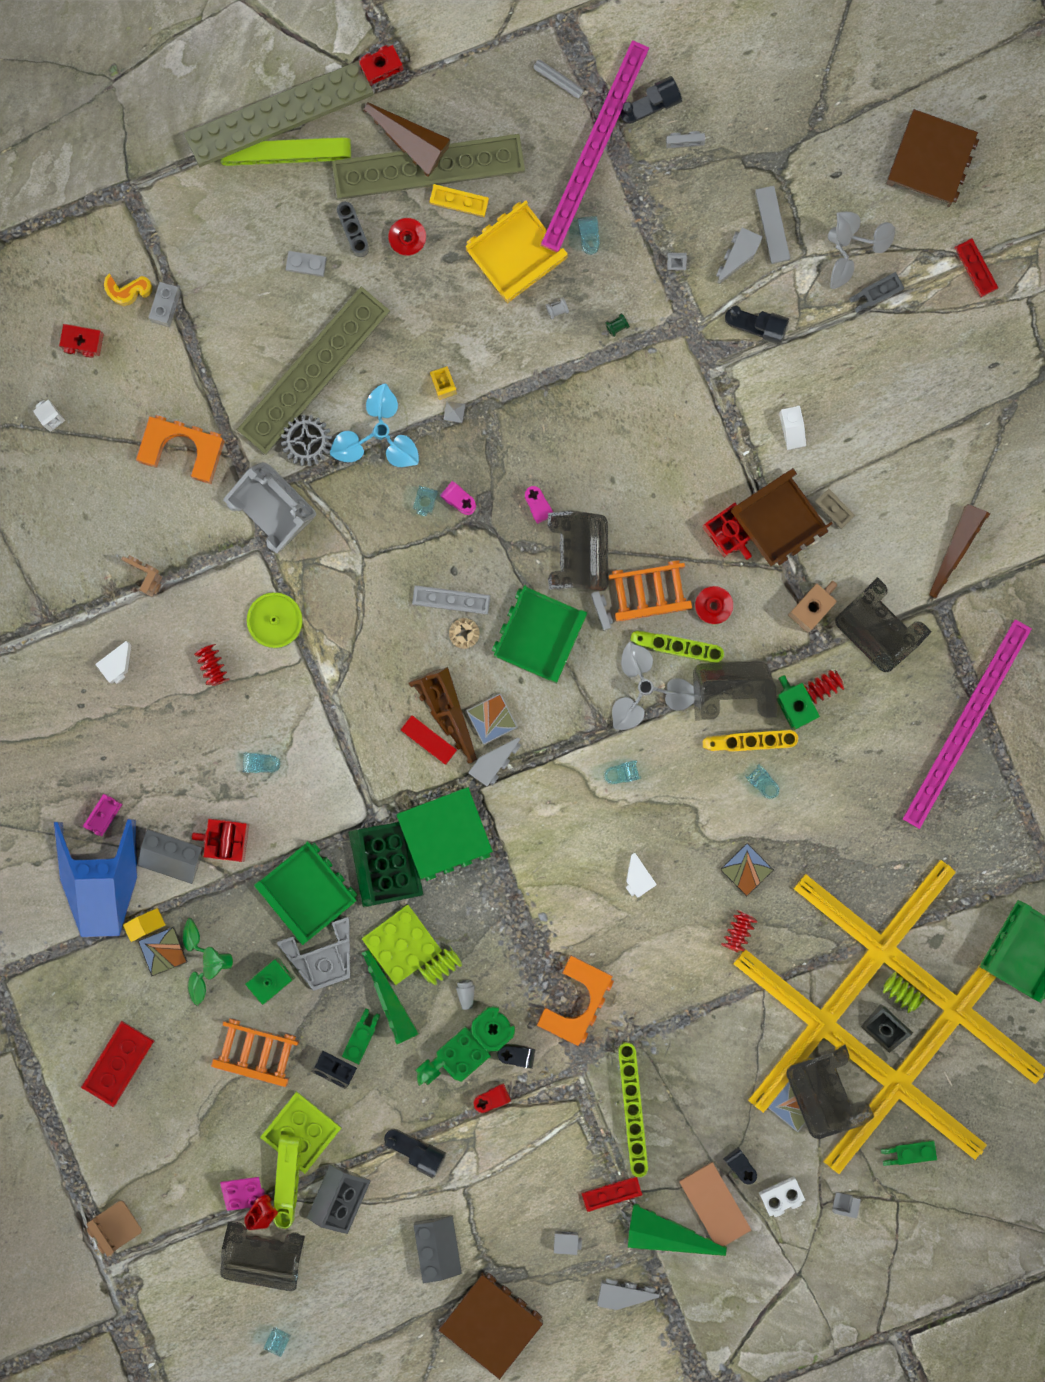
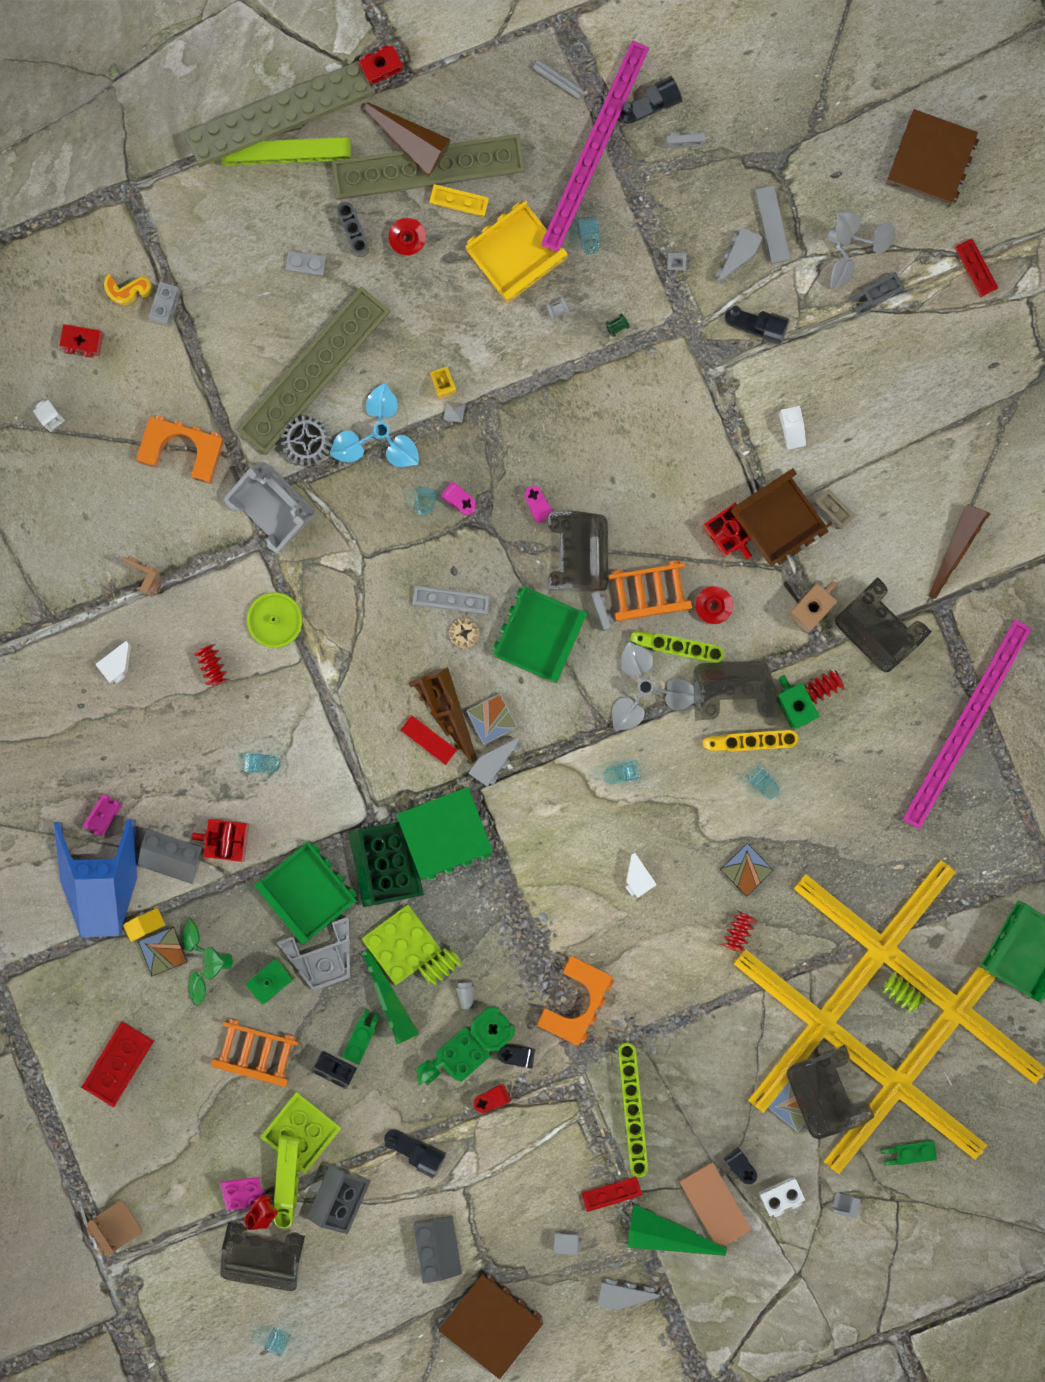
(886, 1028): pearl dark grey slope -> none

